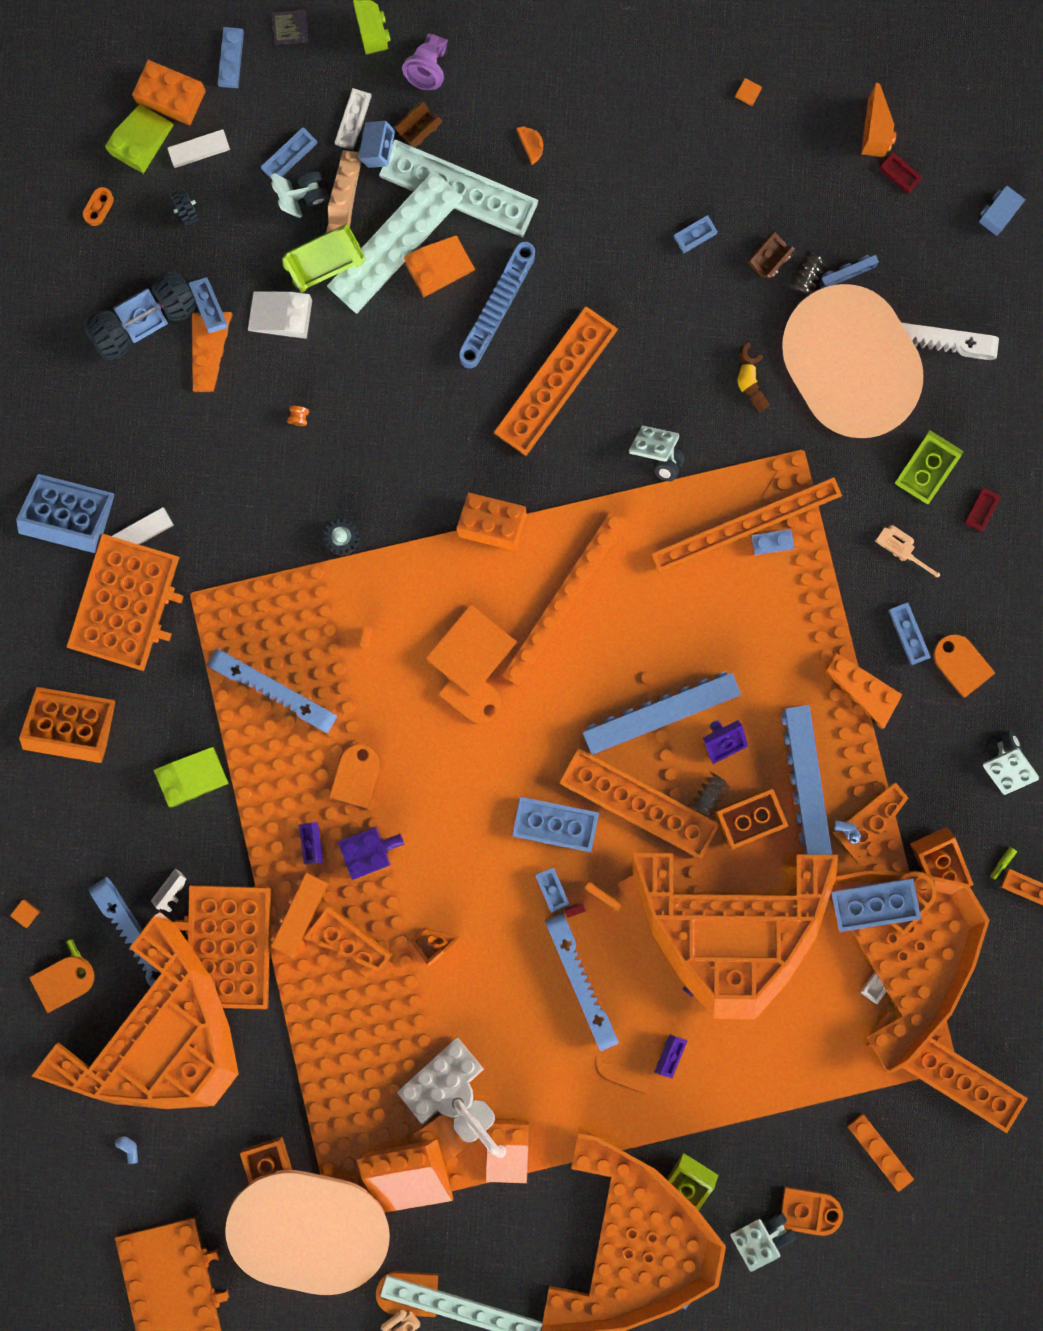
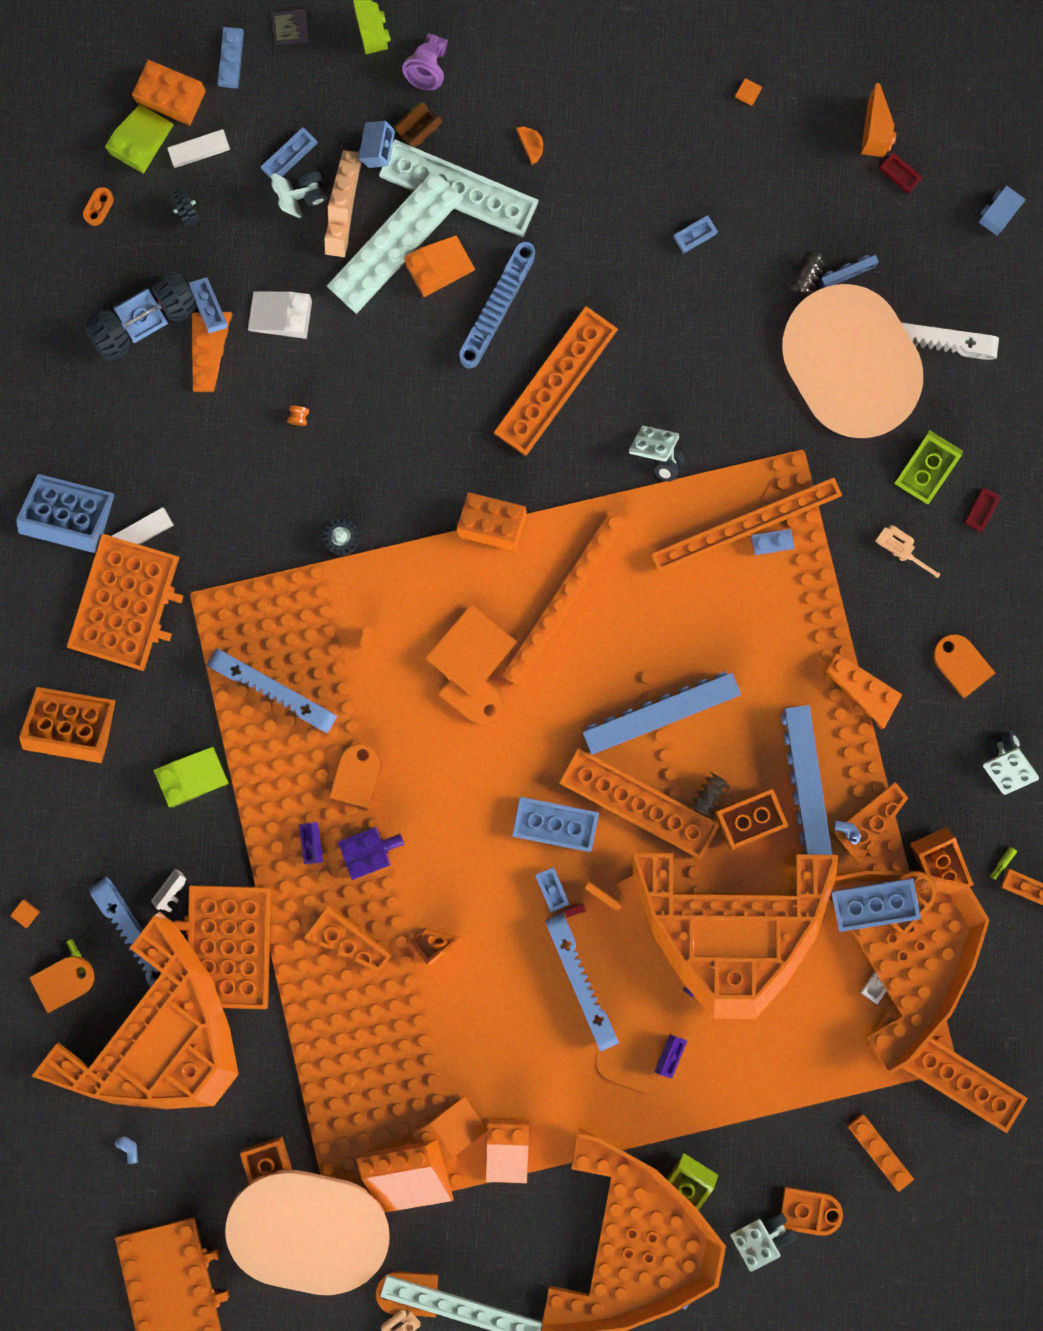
(300, 914): orange brick -> none
(323, 257): lime panel -> none
(353, 119): white tile -> none
(440, 1089): white plate -> none
(724, 740): dark purple tile -> none
(747, 379): reddish brown piece -> none
(770, 256): reddish brown bracket -> none
(909, 633): medium blue plate -> none

